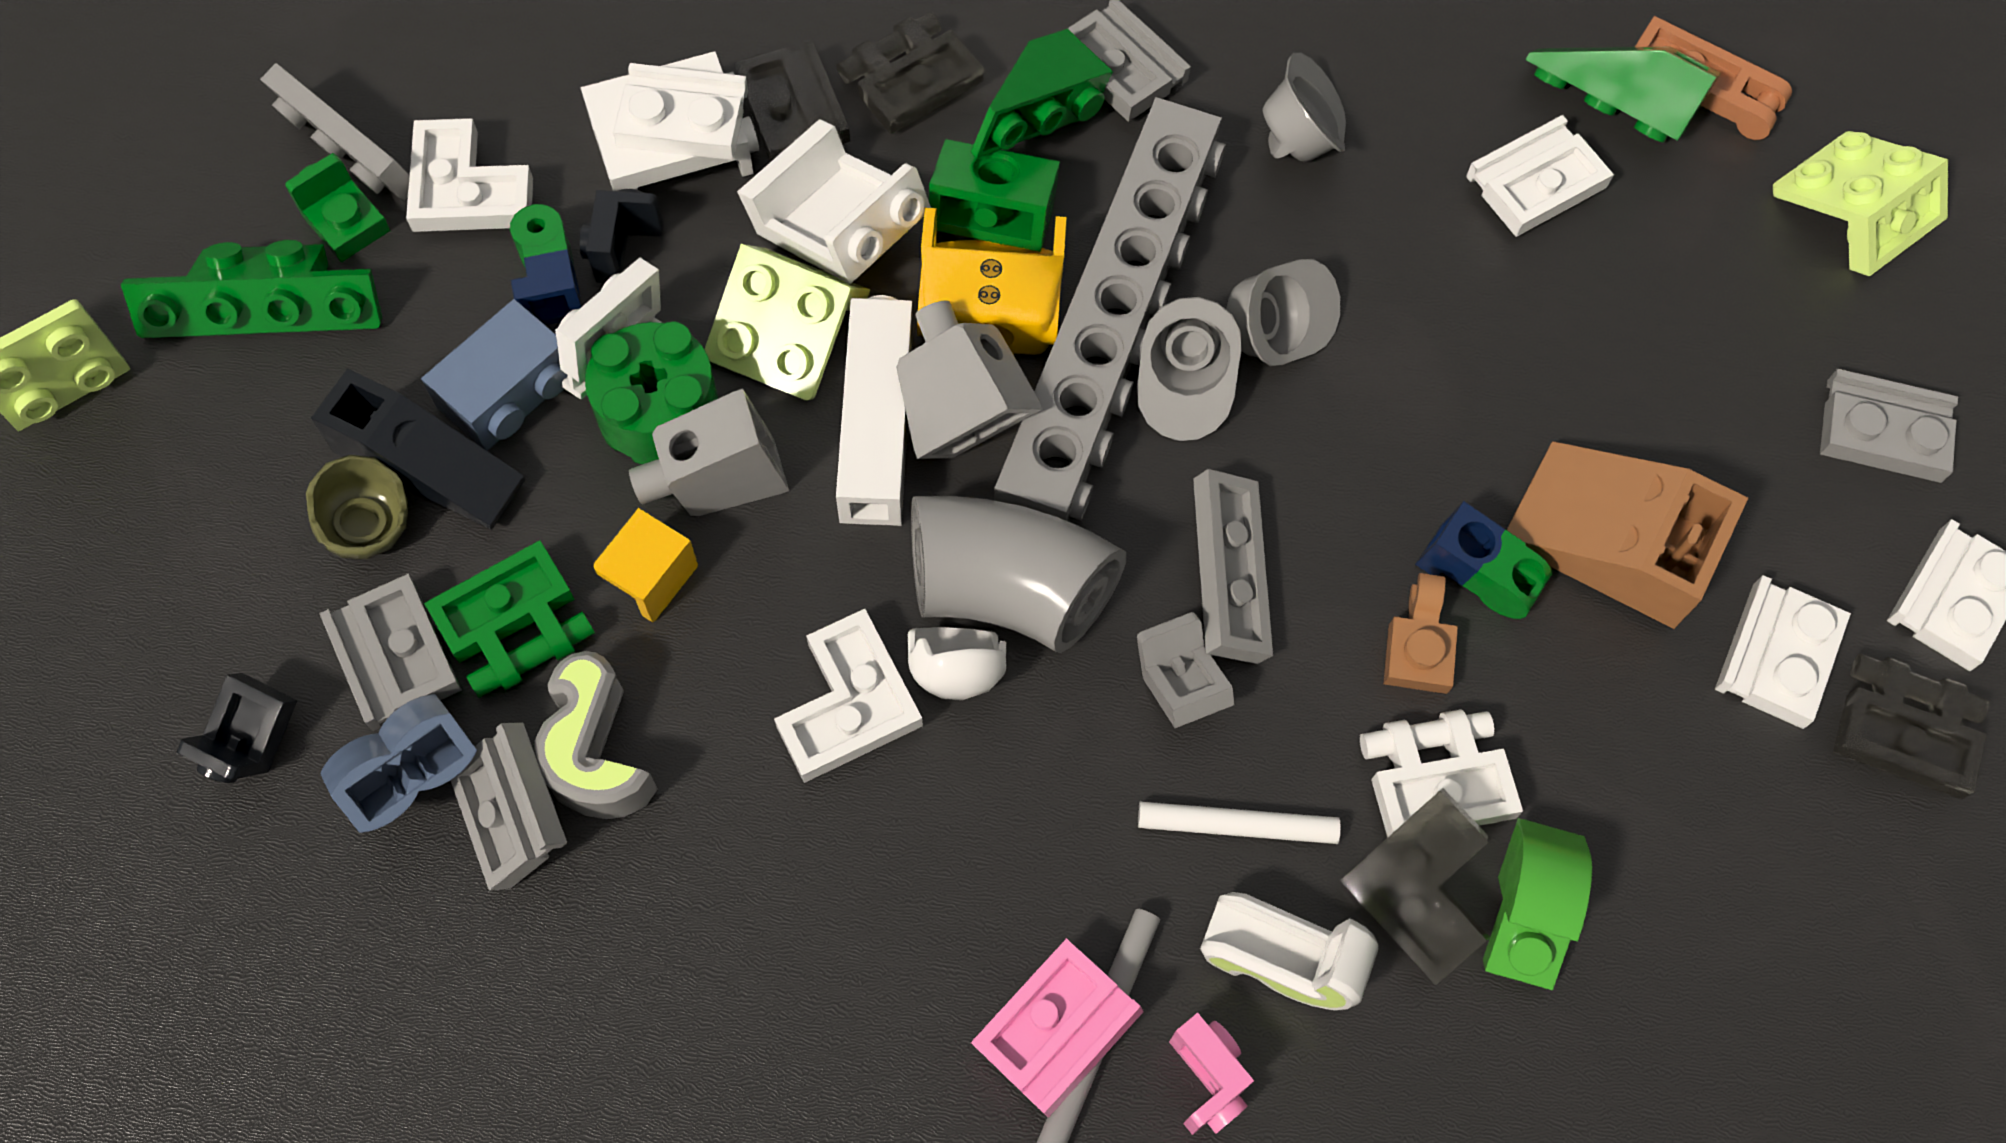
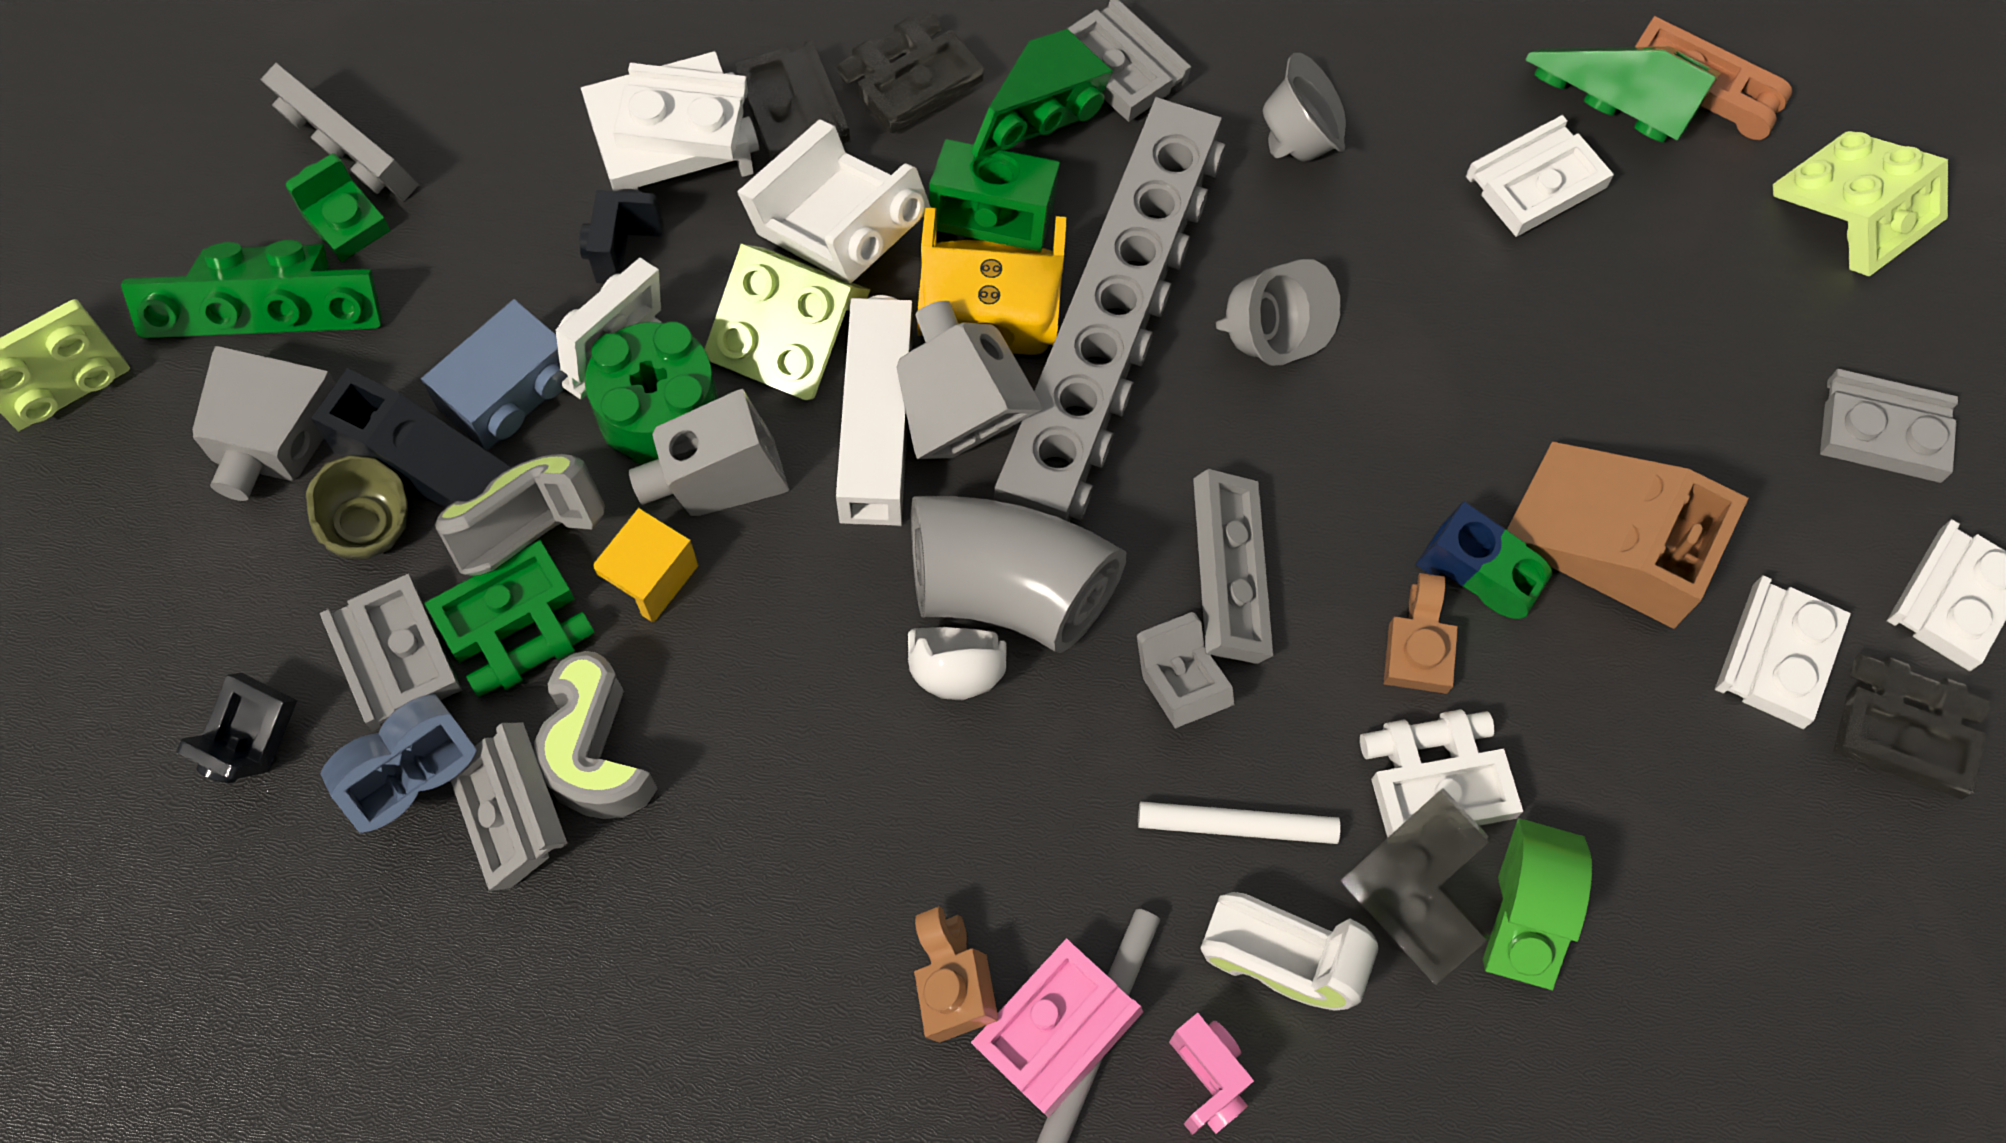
(258, 418): none -> light grey torso
(450, 189): white plate -> none
(518, 511): none -> light grey animal
(545, 252): leg -> none
(865, 704): white plate -> none
(957, 986): none -> medium nougat plate
(1188, 368): light grey piece -> none

